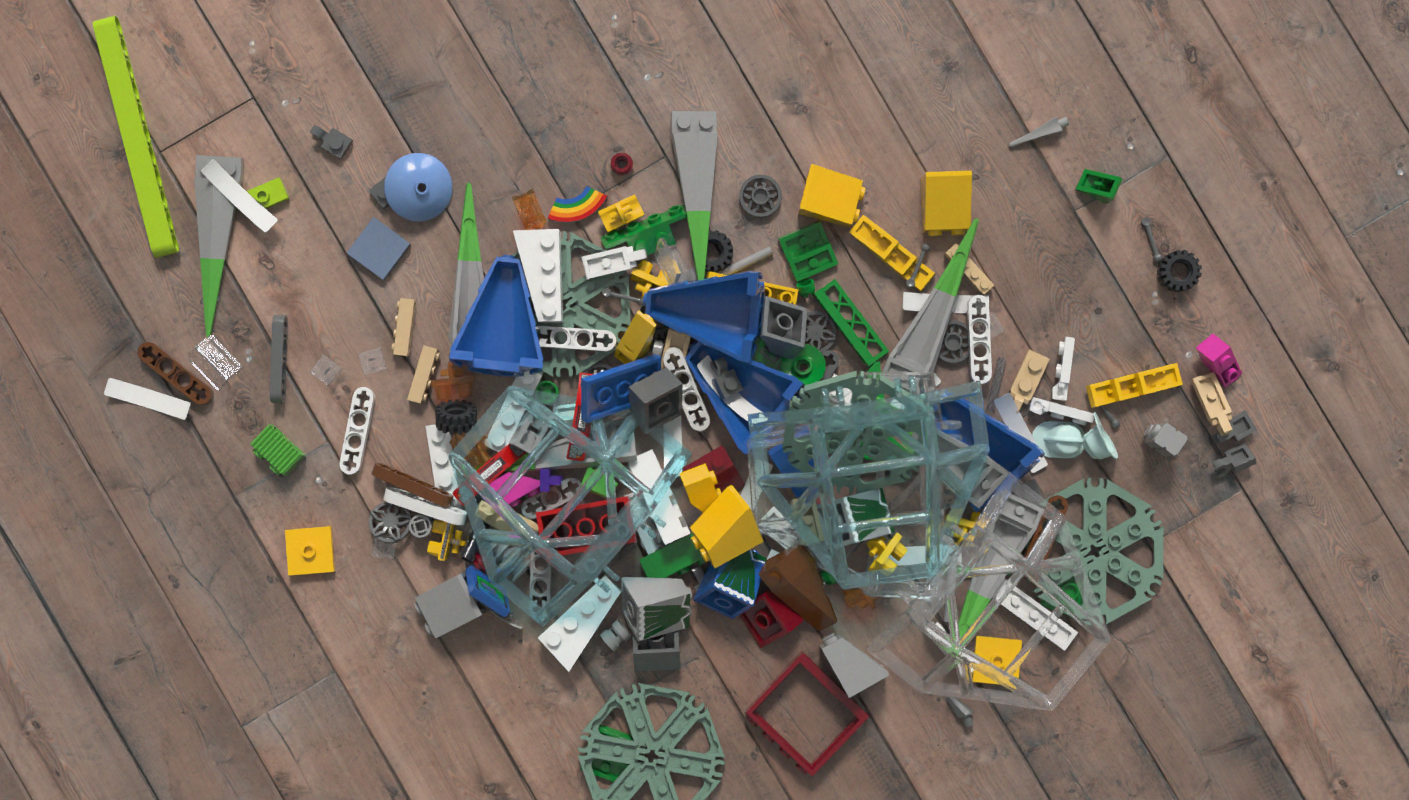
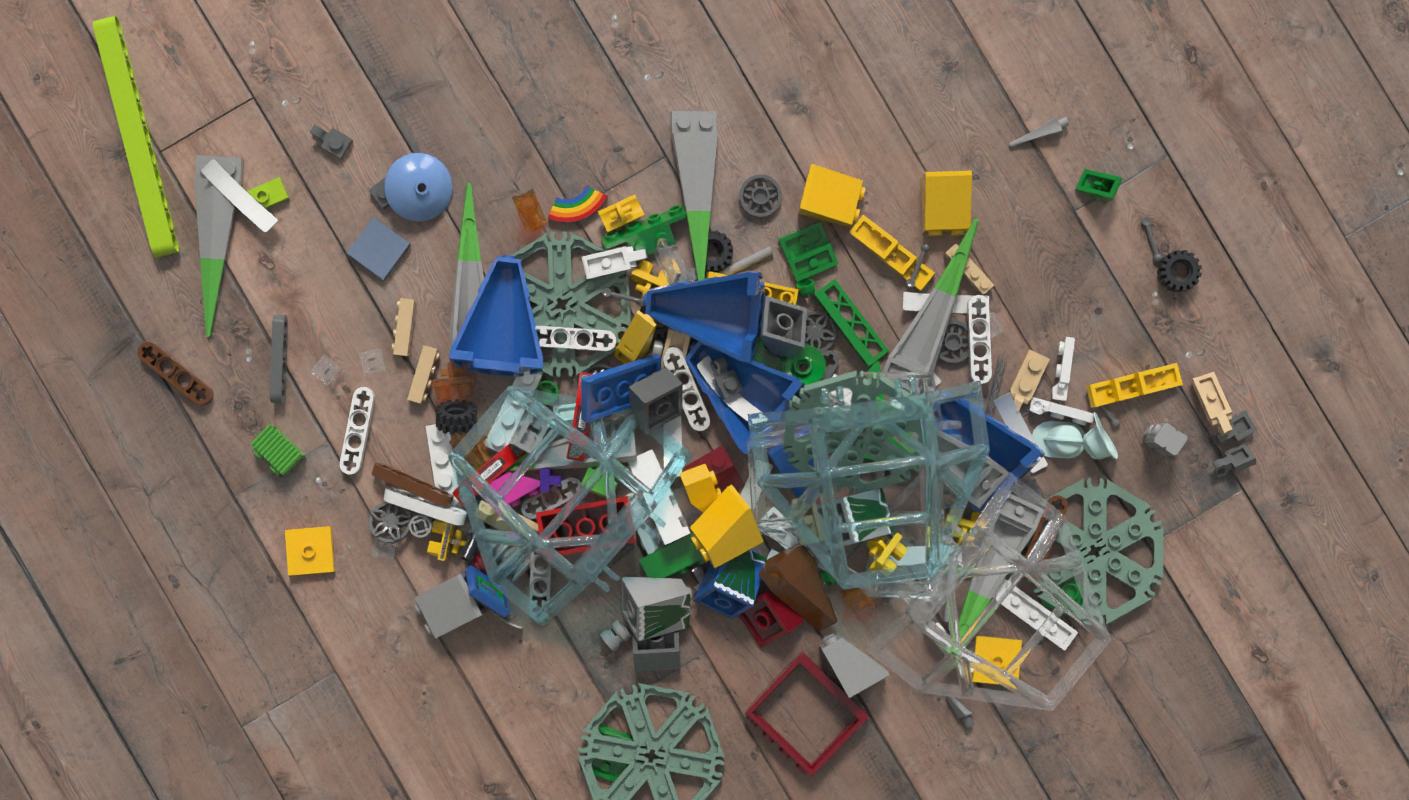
(147, 398): white sticker -> none
(214, 362): clear panel -> none
(543, 271): white wedge -> none
(574, 629): white wedge -> none
(621, 157): dark red plate -> none
(1219, 359): dark pink slope -> none

